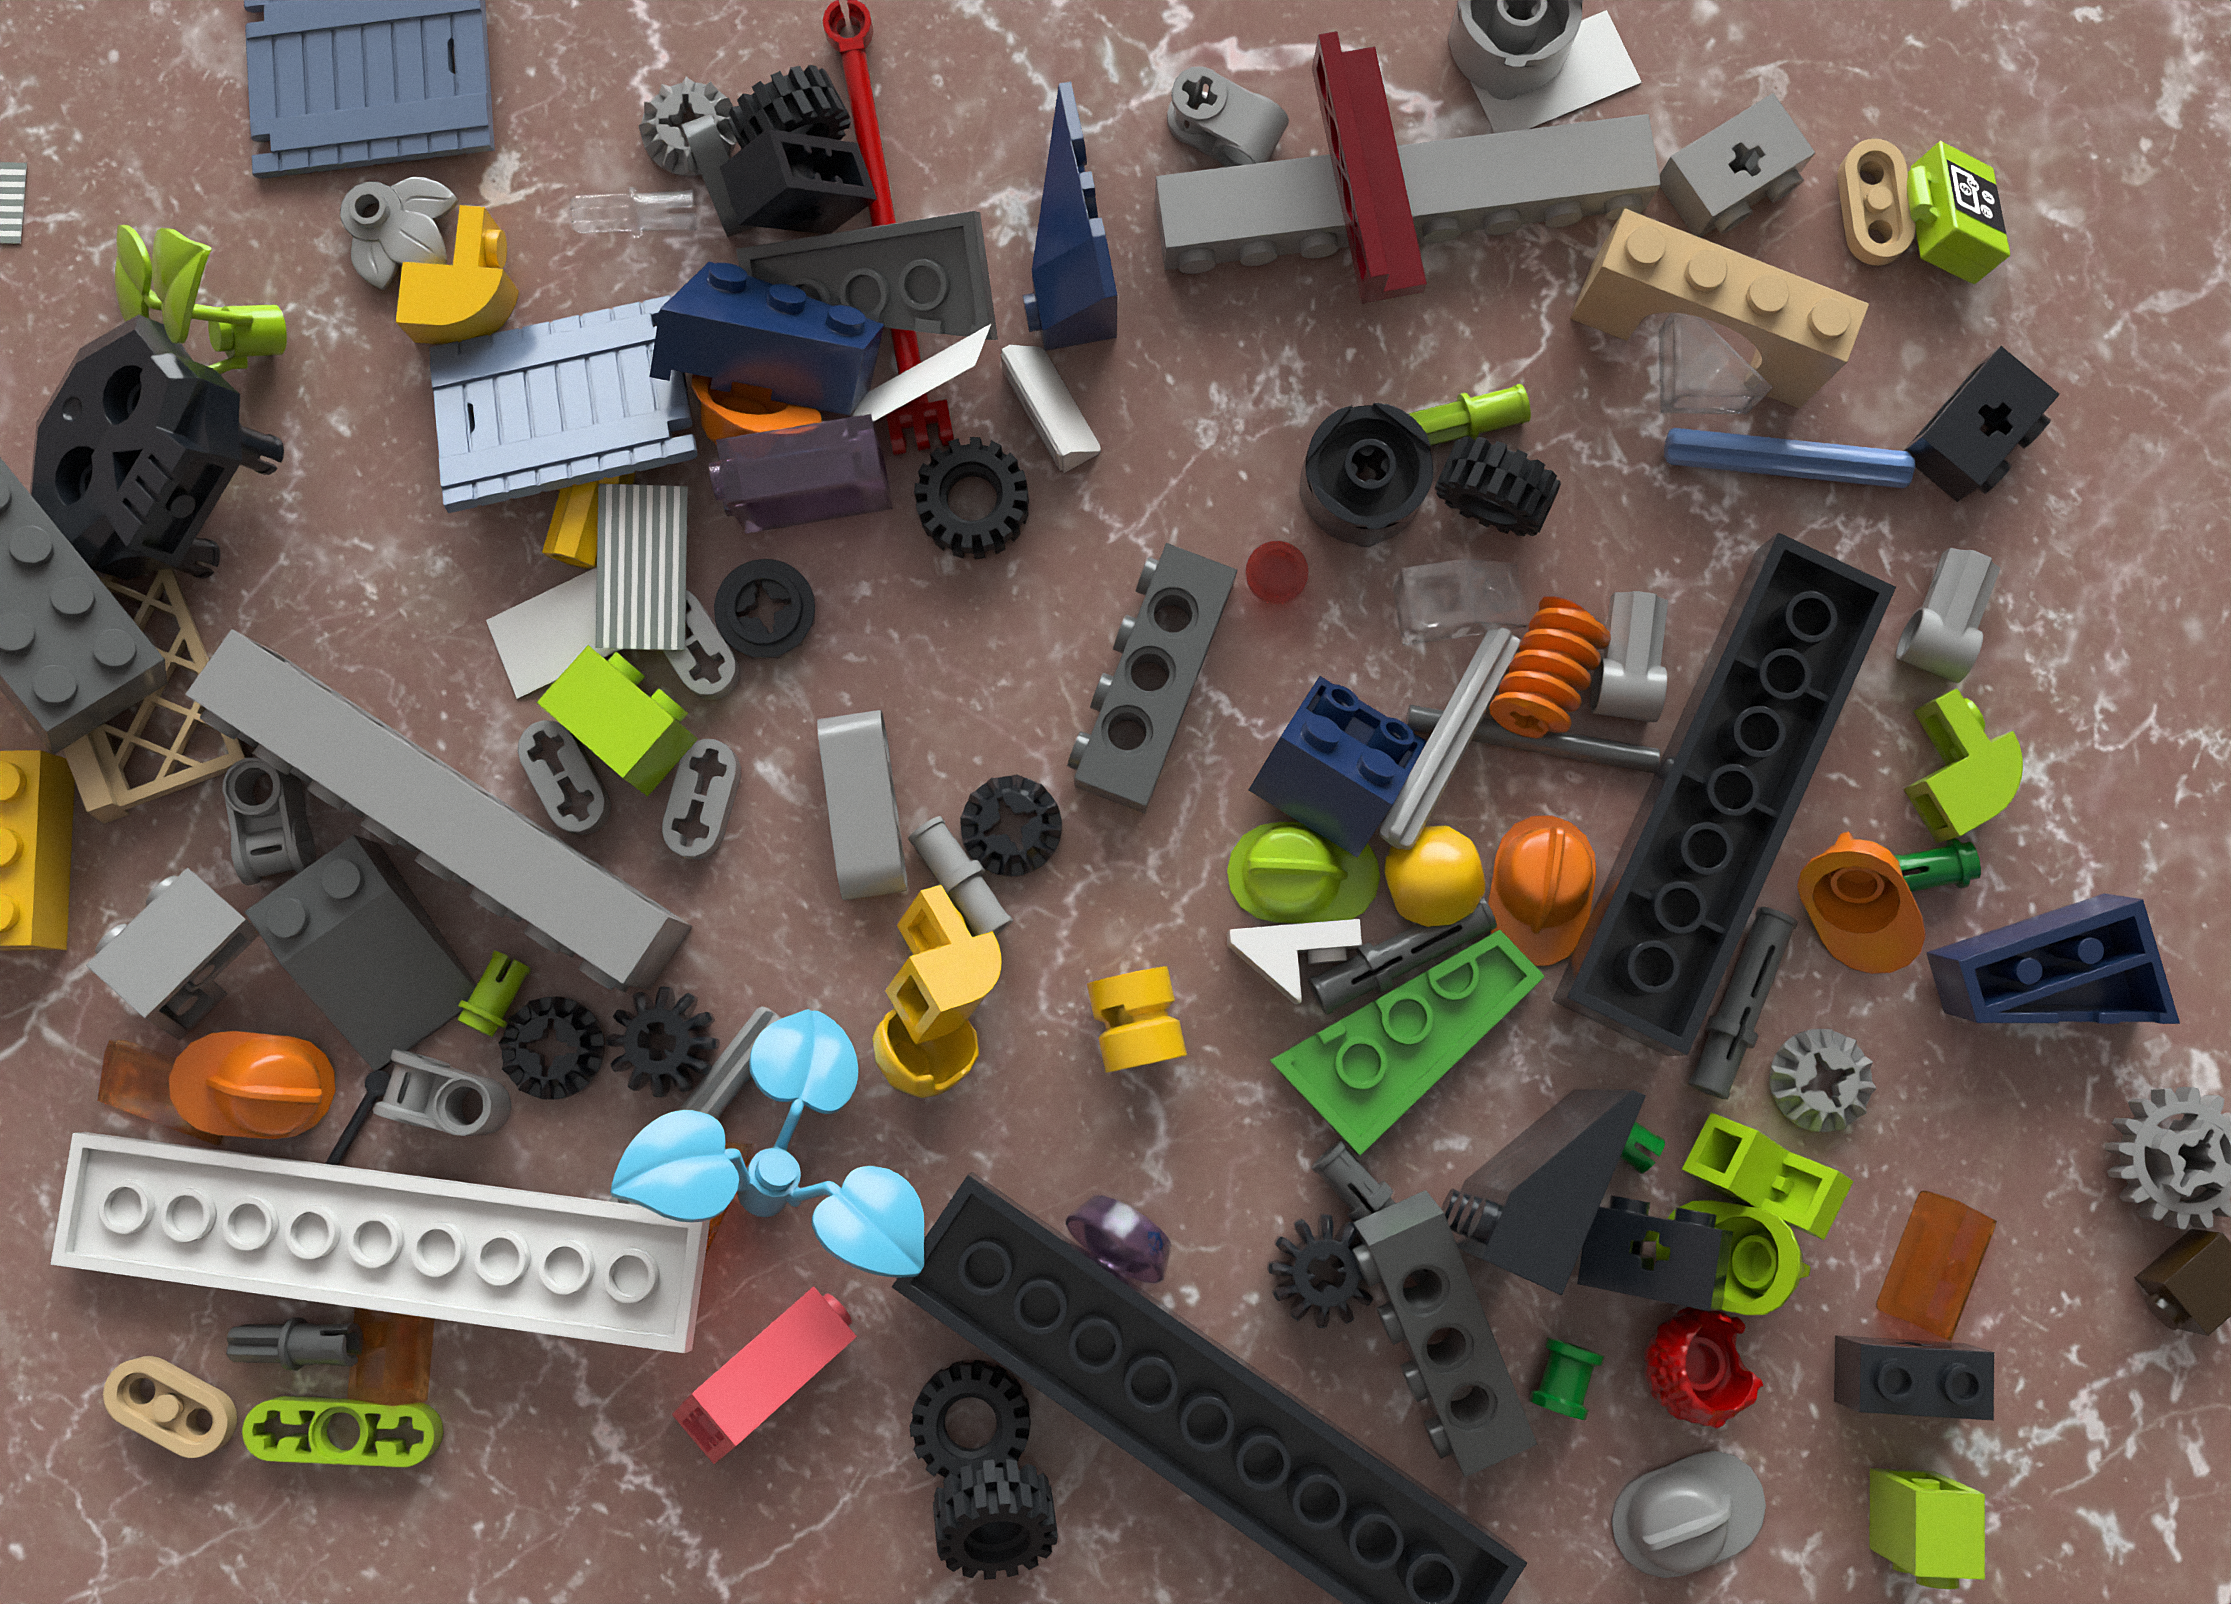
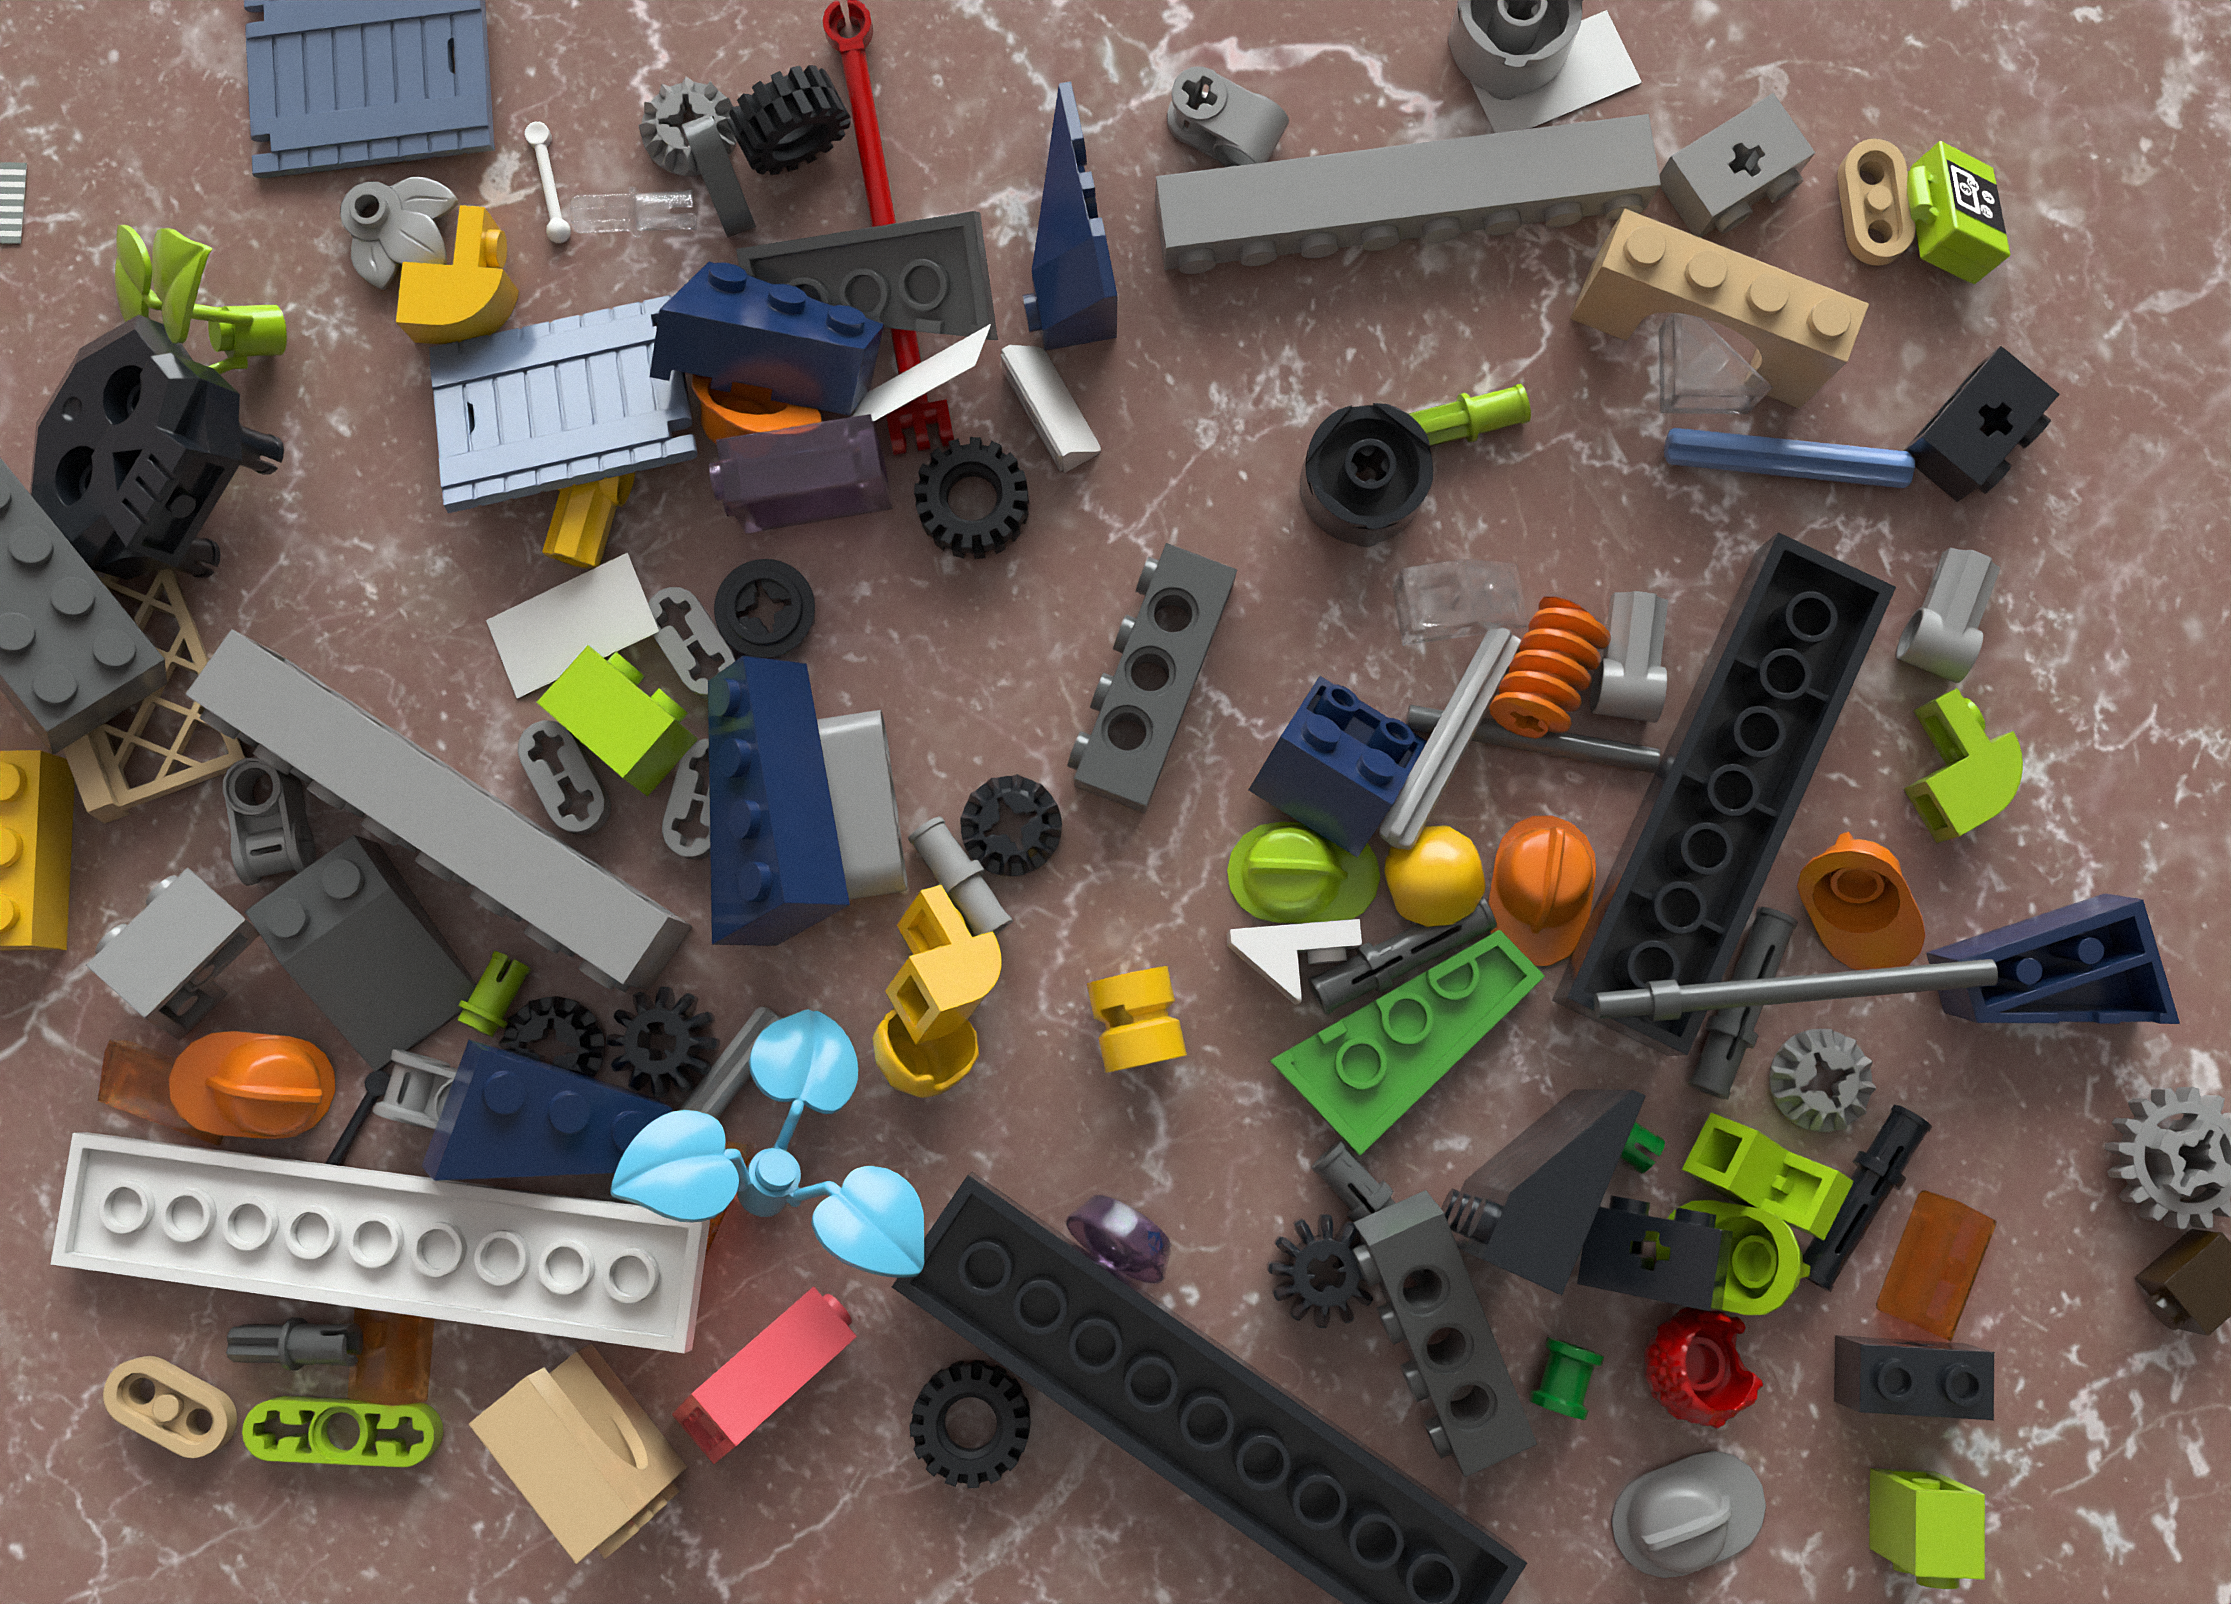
(532, 1120): none -> dark blue wedge
(540, 138): none -> white hinge
(582, 1453): none -> tan arch
(641, 567): light grey sticker -> none
(769, 807): none -> dark blue wedge
(797, 182): black brick -> none
(994, 1519): black tyre -> none
(1276, 572): clear red plate -> none
(1367, 171): dark red fence -> none
(1497, 486): black tyre -> none
(1667, 1000): none -> dark grey bar
(1874, 1178): none -> black pin
(1942, 866): green pin -> none

